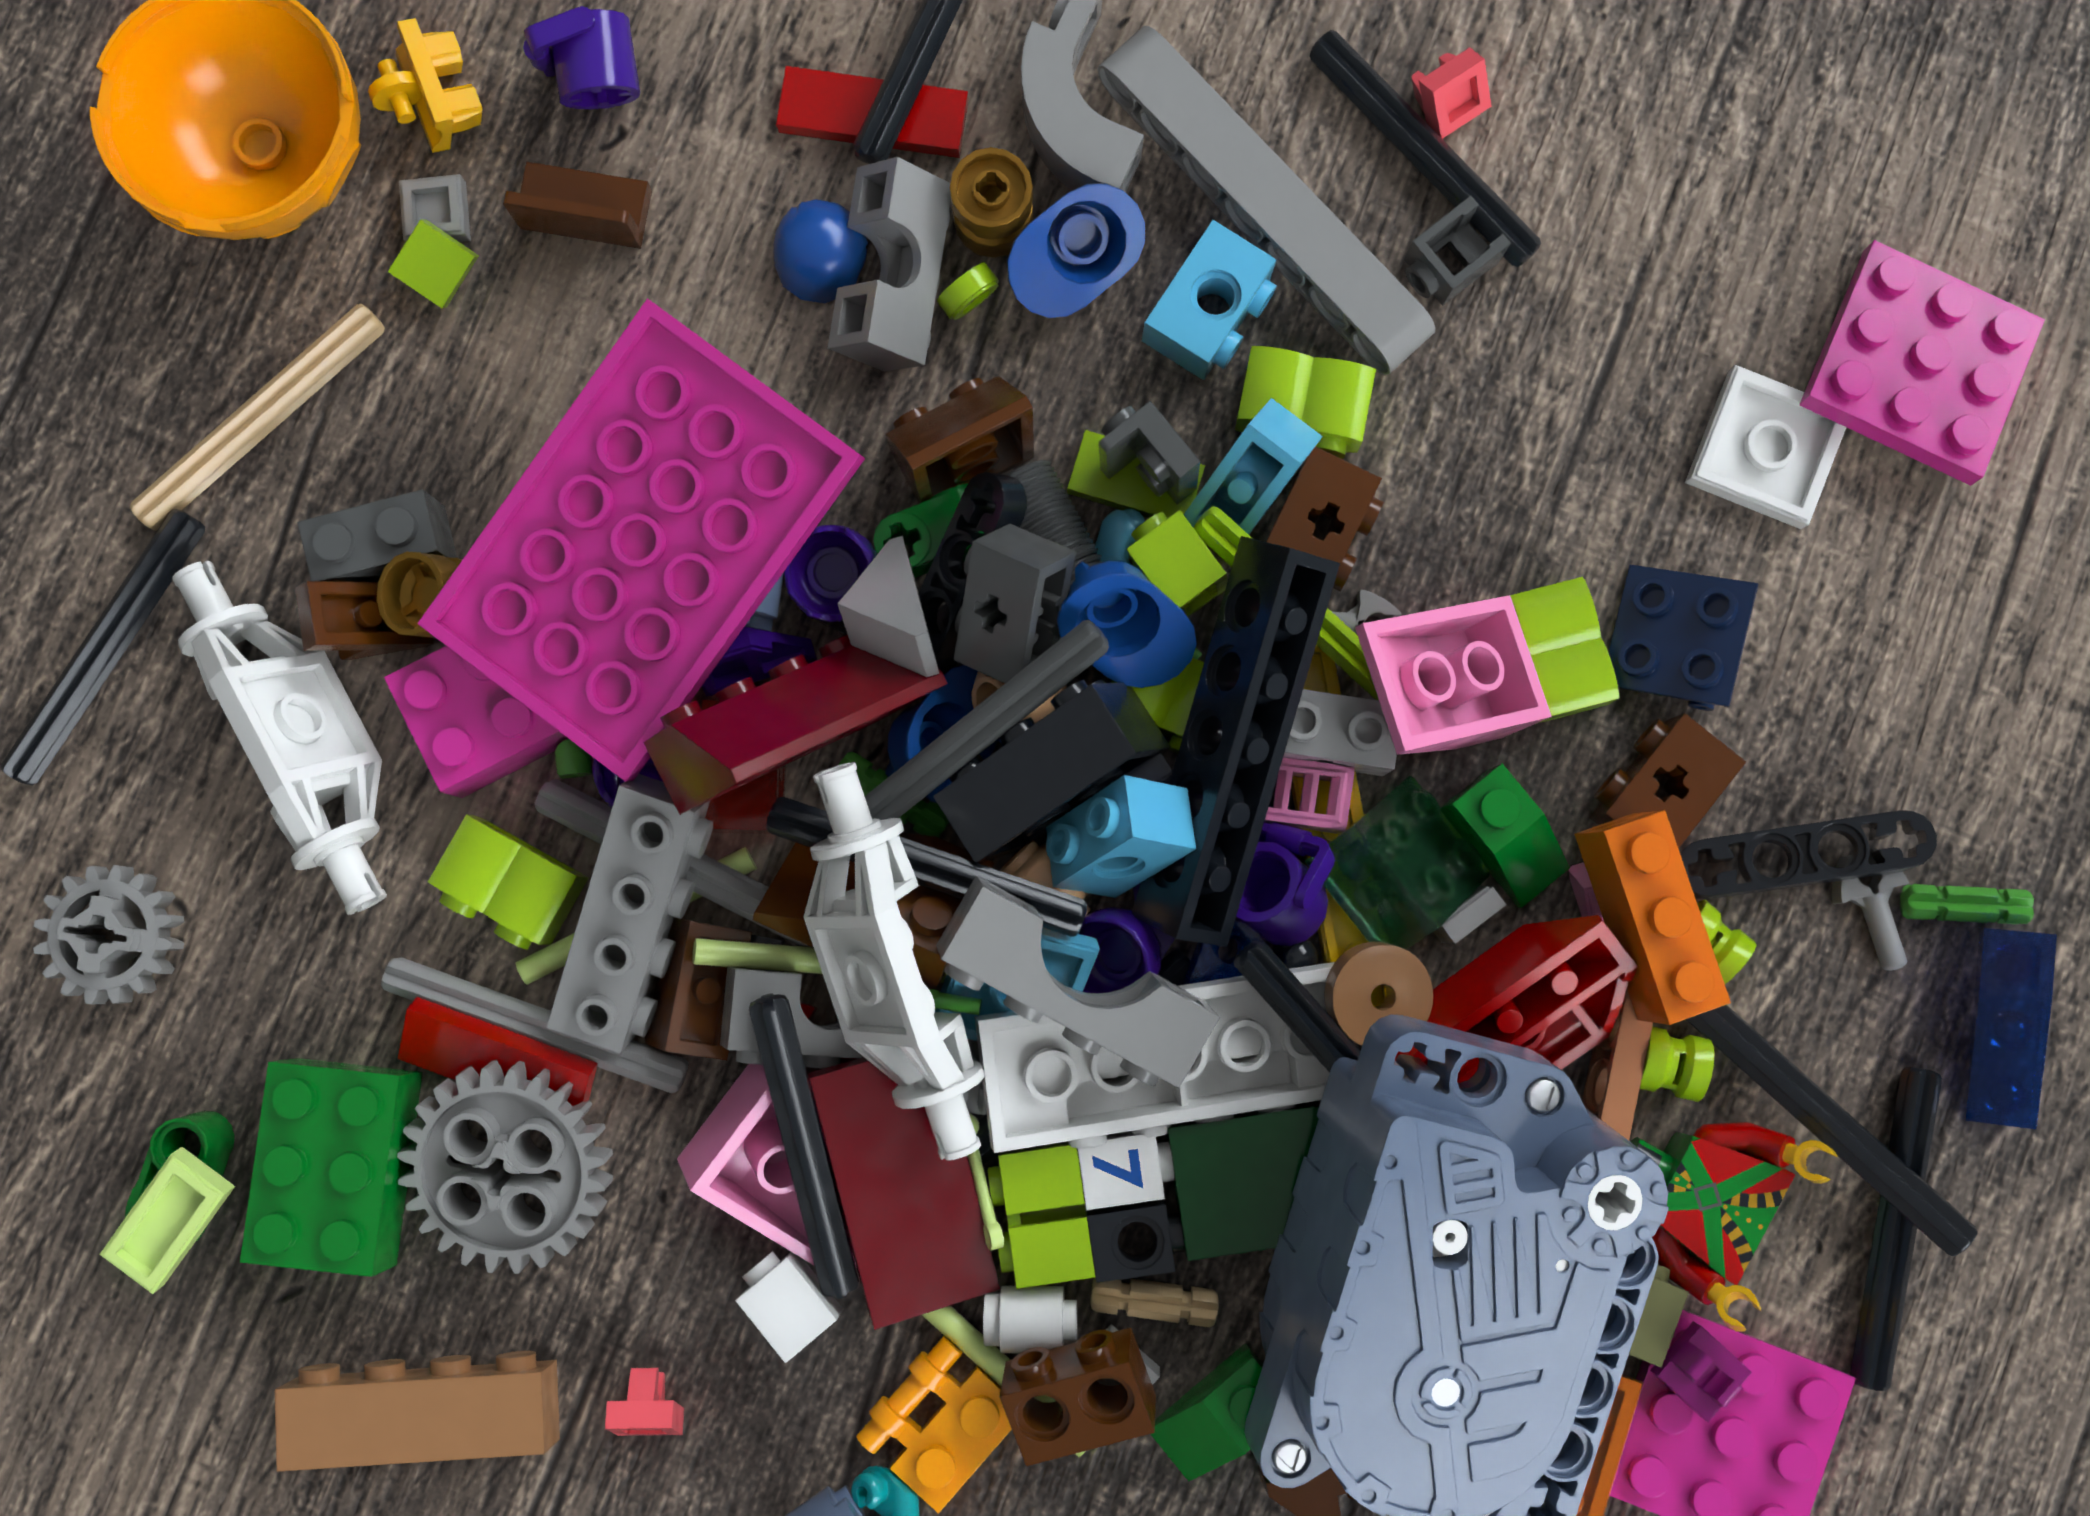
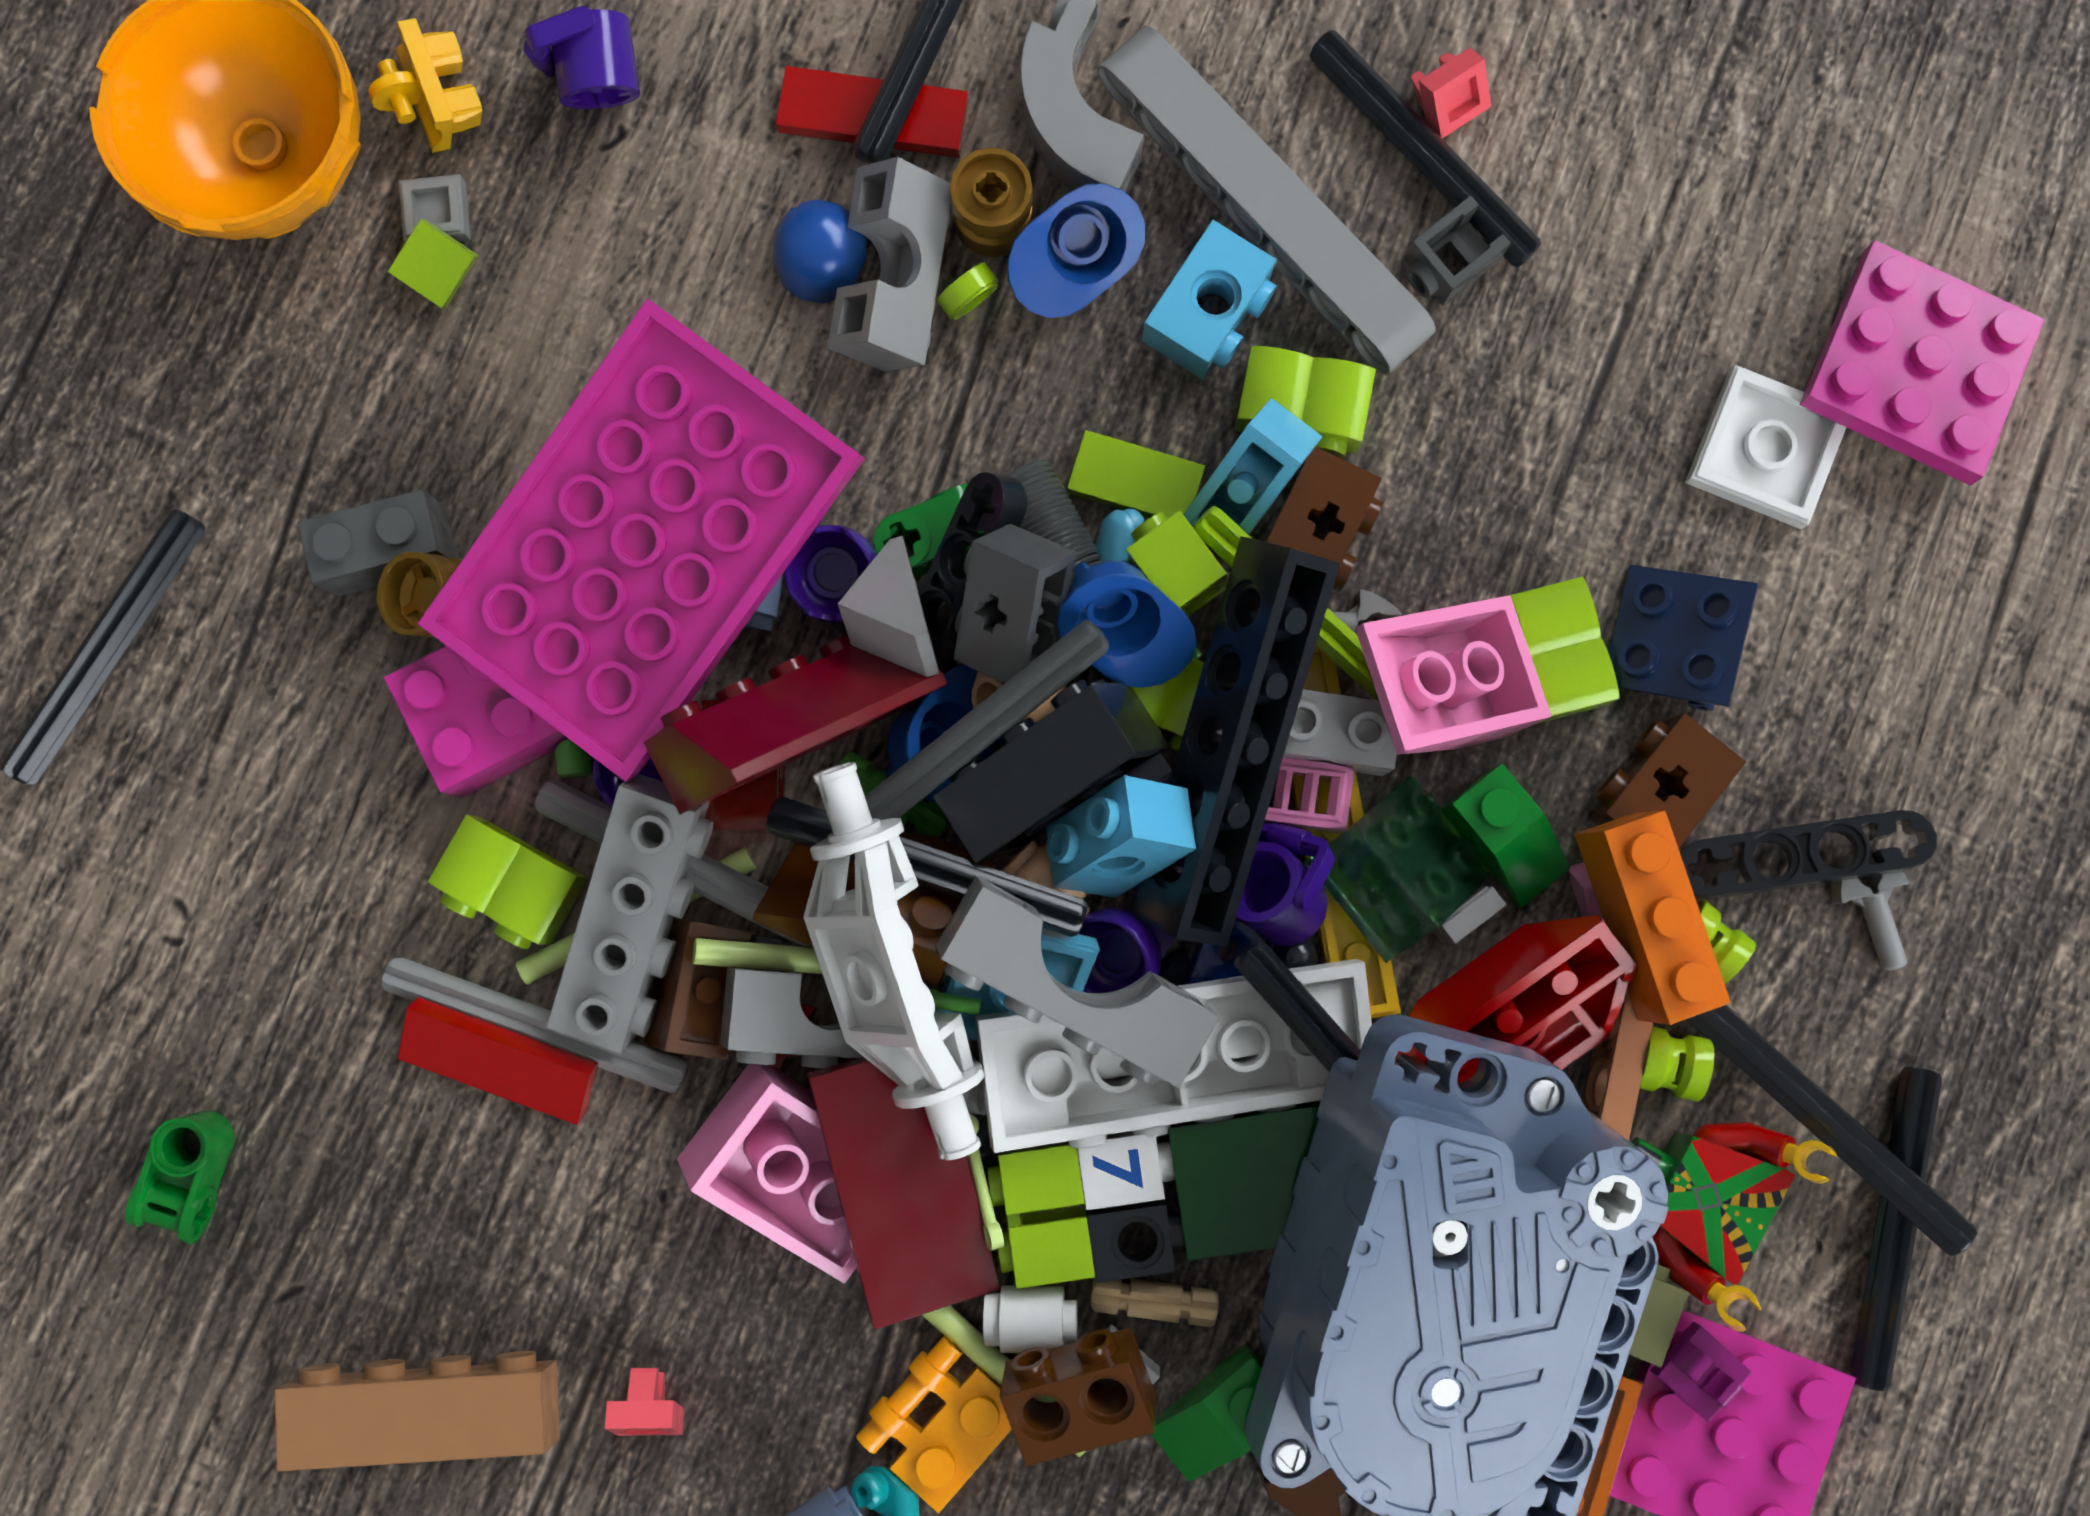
(114, 906): light grey gear -> none
(167, 1220): yellowish green tile -> none
(258, 416): tan axle -> none
(293, 730): white plate -> none
(330, 1167): green brick -> none
(348, 620): reddish brown slope -> none
(503, 1221): light grey gear -> none
(581, 205): reddish brown panel -> none
(754, 655): dark purple tile -> none
(787, 1303): white brick -> none
(804, 1144): black axle -> none
(973, 433): reddish brown slope -> none
(1164, 456): dark grey bracket -> none
(1366, 967): medium nougat piece -> none
(1966, 904): bright green axle -> none
(2010, 1026): clear blue slope -> none

